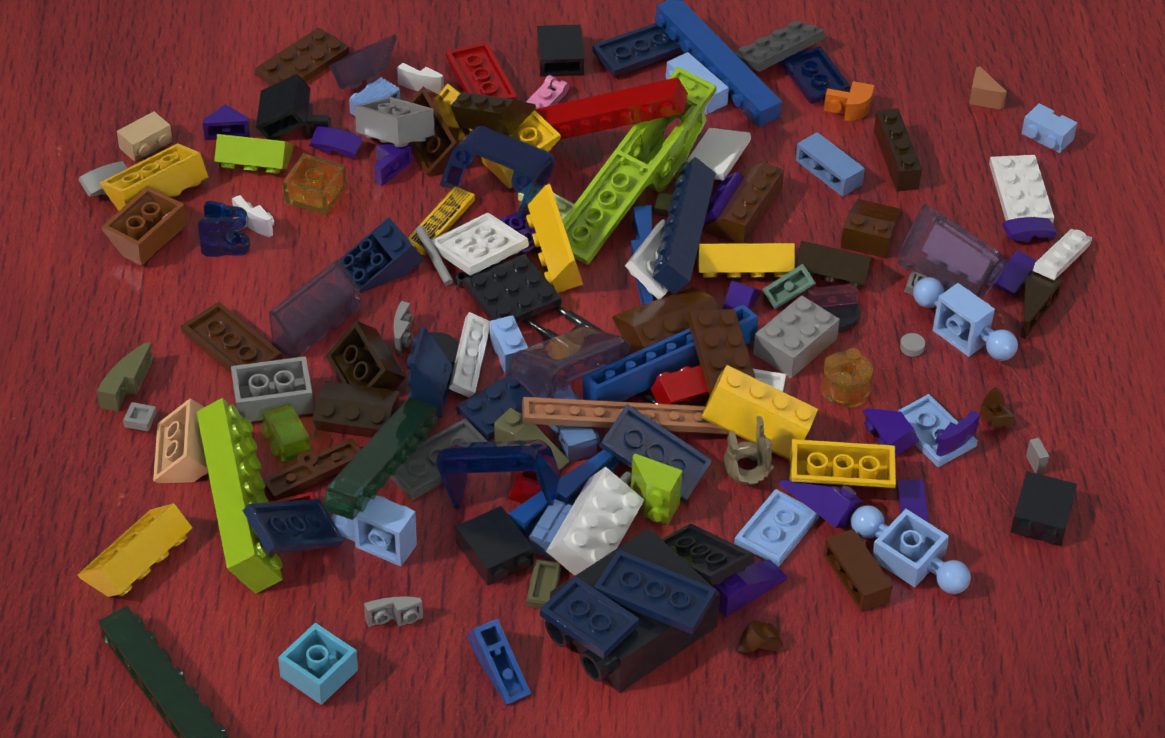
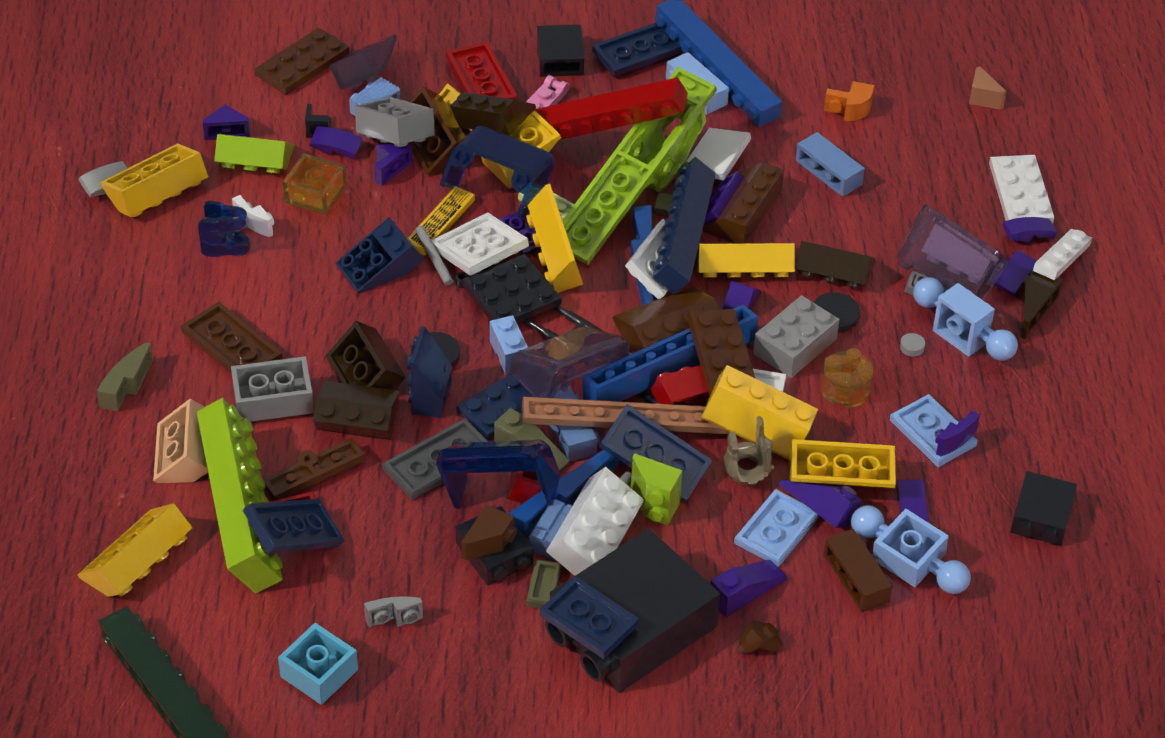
(139, 416): light grey plate -> none
(144, 136): tan brick -> none
(145, 225): dark orange slope -> none
(283, 107): black brick -> none
(285, 432): clear neon green brick -> none
(314, 310): clear purple slope -> none
(380, 458): clear green brick -> none
(382, 530): light blue brick -> none
(402, 324): light grey slope -> none
(415, 79): white slope -> none
(470, 355): white plate -> none
(488, 534): none -> reddish brown slope
(498, 661): blue slope -> none
(655, 591): dark blue plate -> none
(708, 554): black plate -> none
(780, 45): dark grey plate -> none
(788, 286): sand green slope -> none
(814, 73): clear blue plate -> none
(833, 295): clear pink slope -> none
(870, 228): reddish brown slope -> none
(891, 429): dark purple slope -> none
(897, 150): dark brown brick -> none
(995, 411): reddish brown plate -> none
(1037, 456): light grey tile -> none
(1048, 128): light blue brick -> none

